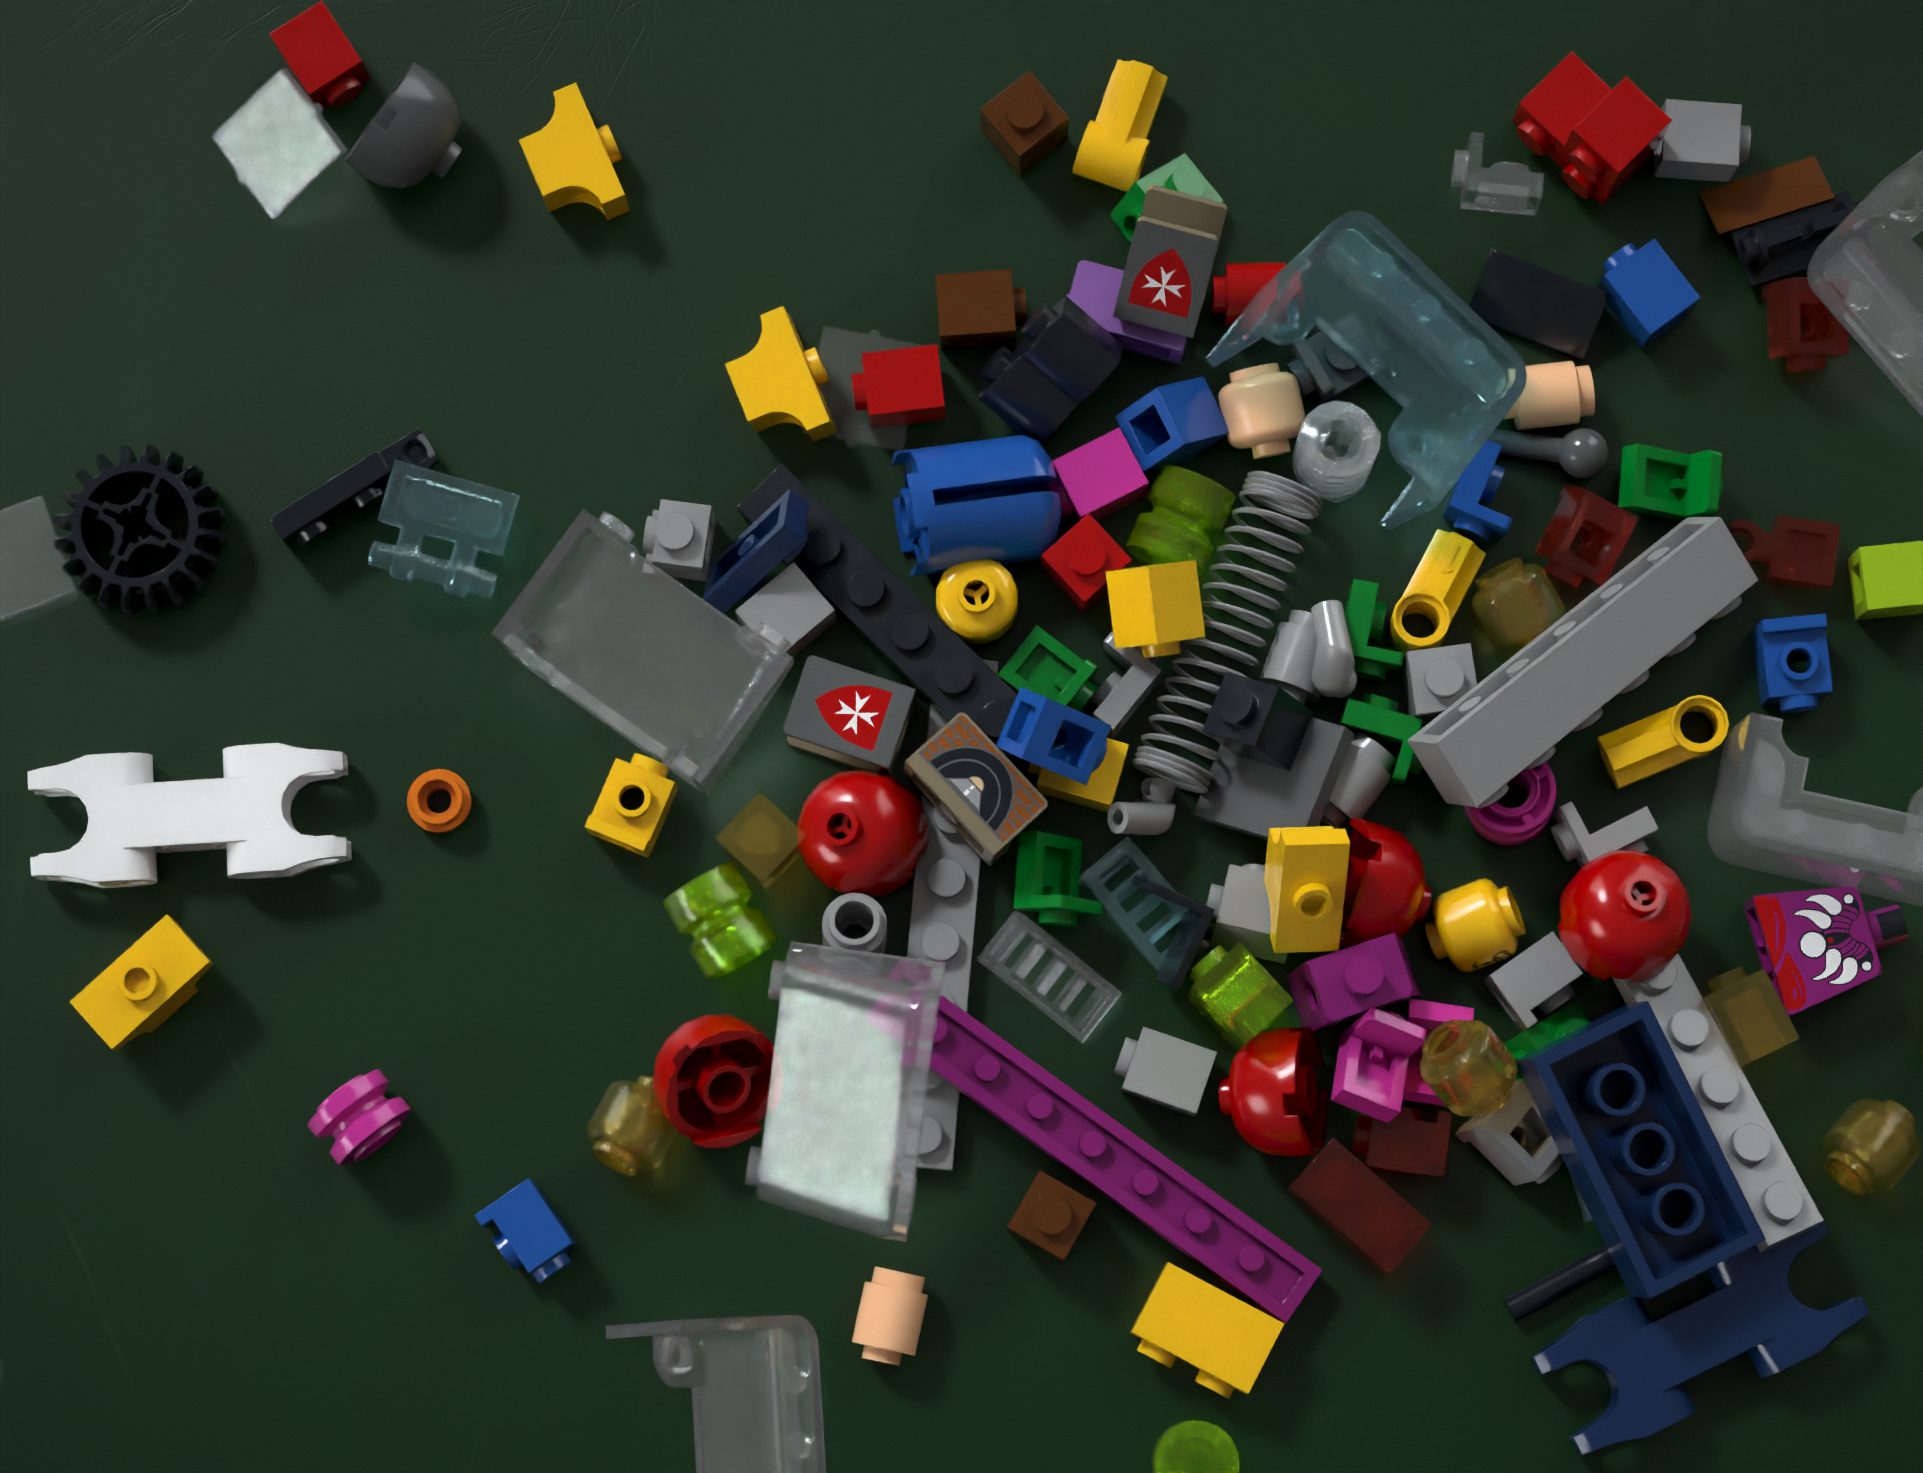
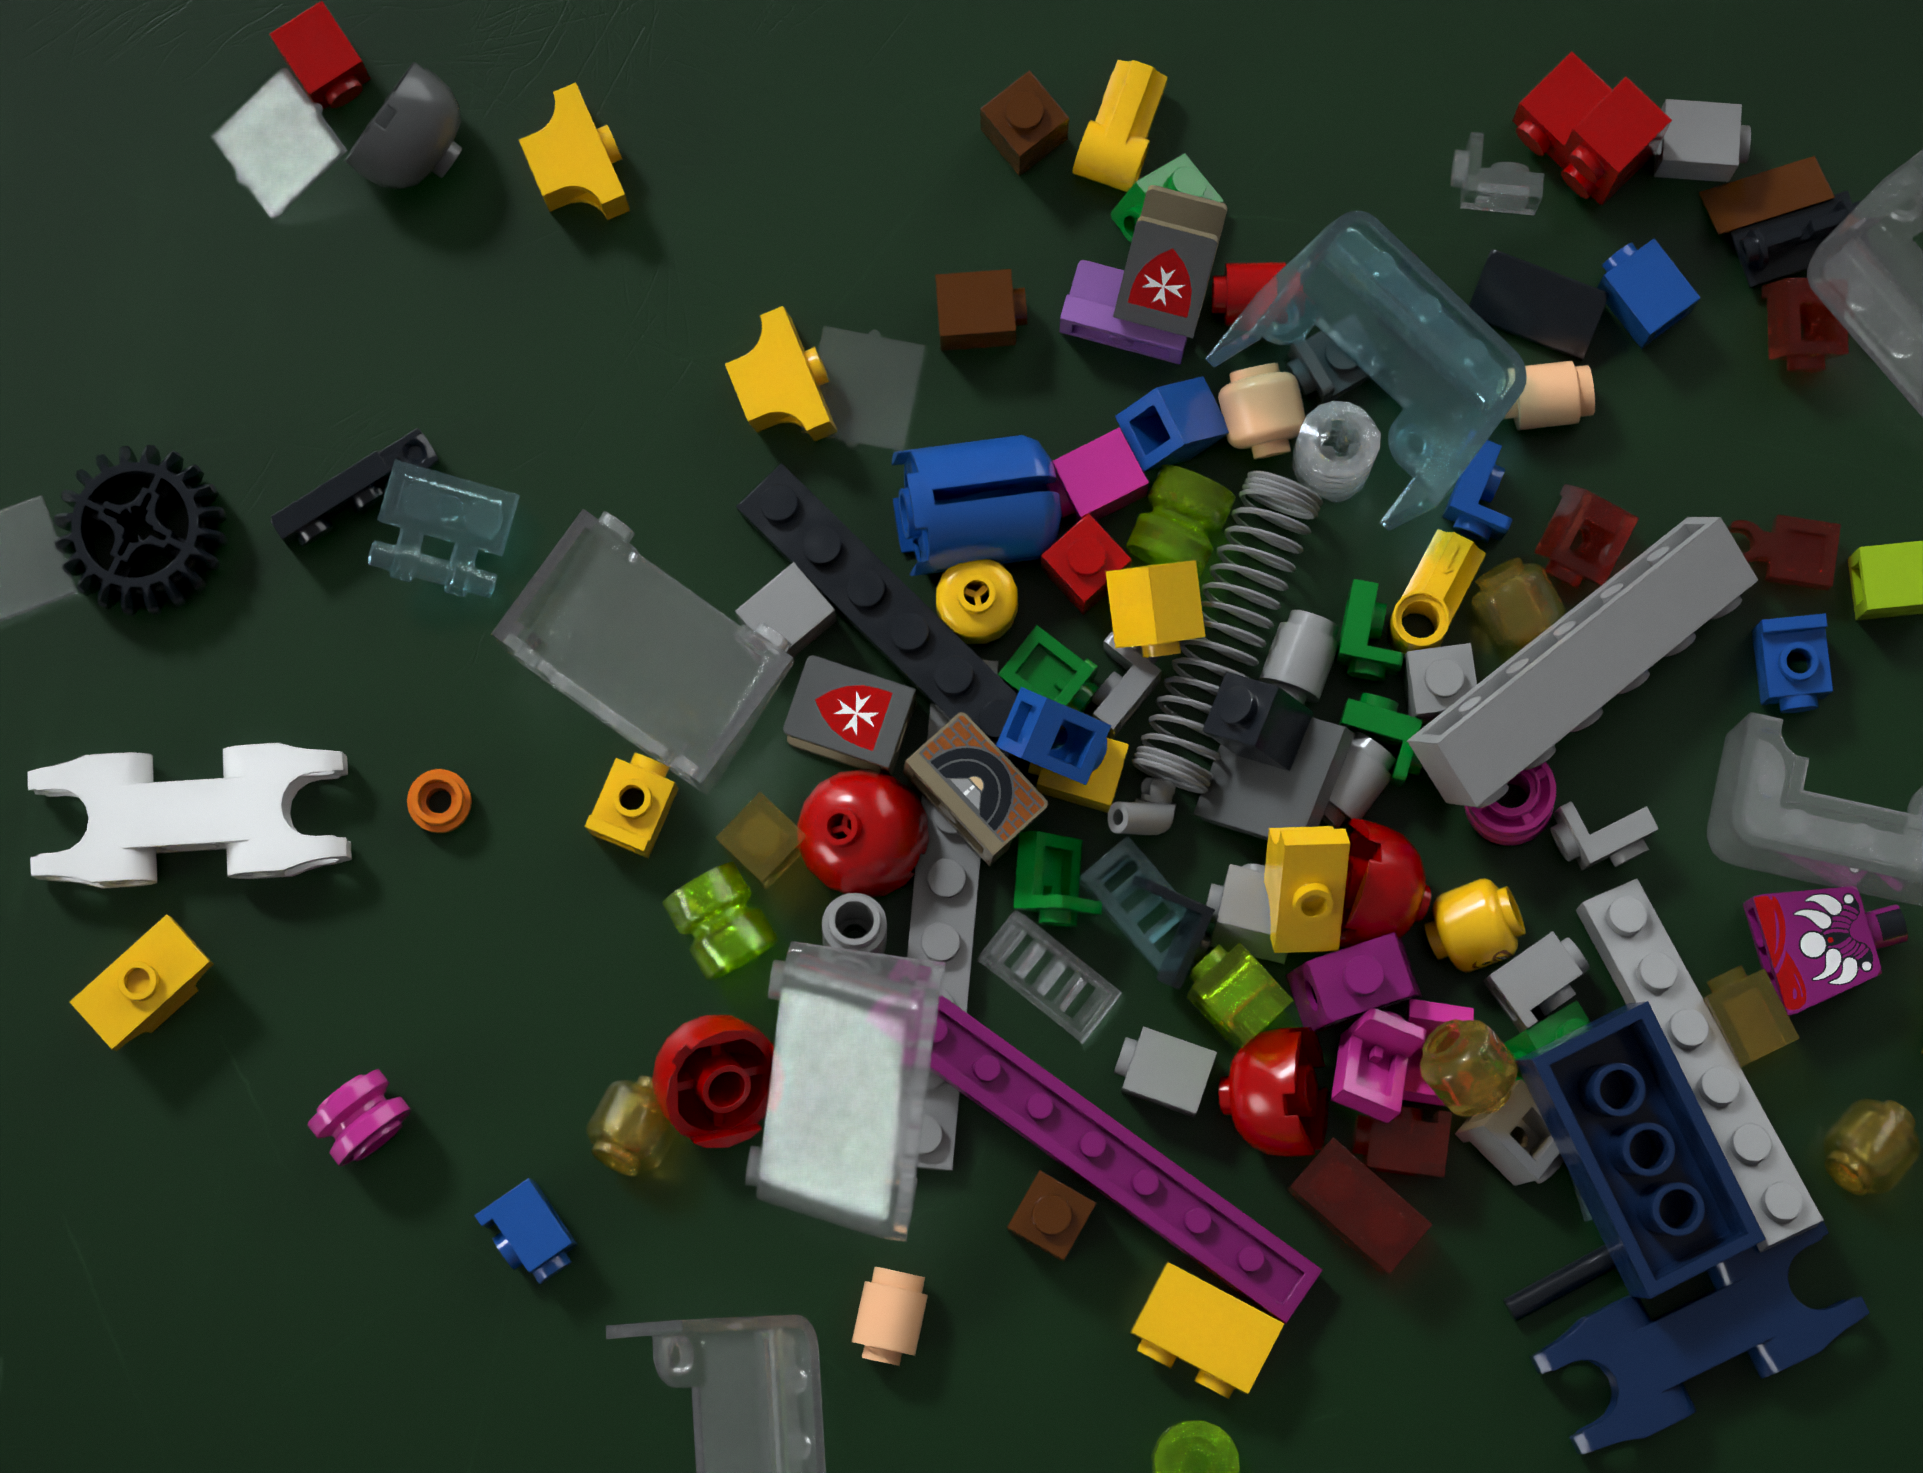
(680, 539): light grey brick -> none
(746, 562): dark blue plate -> none
(900, 386): red brick -> none
(1049, 370): black brick -> none
(1334, 658): light grey arm -> none
(1579, 452): dark grey bar -> none
(1624, 916): red cylinder -> none
(1658, 743): yellow piece -> none
(1670, 482): green bracket -> none

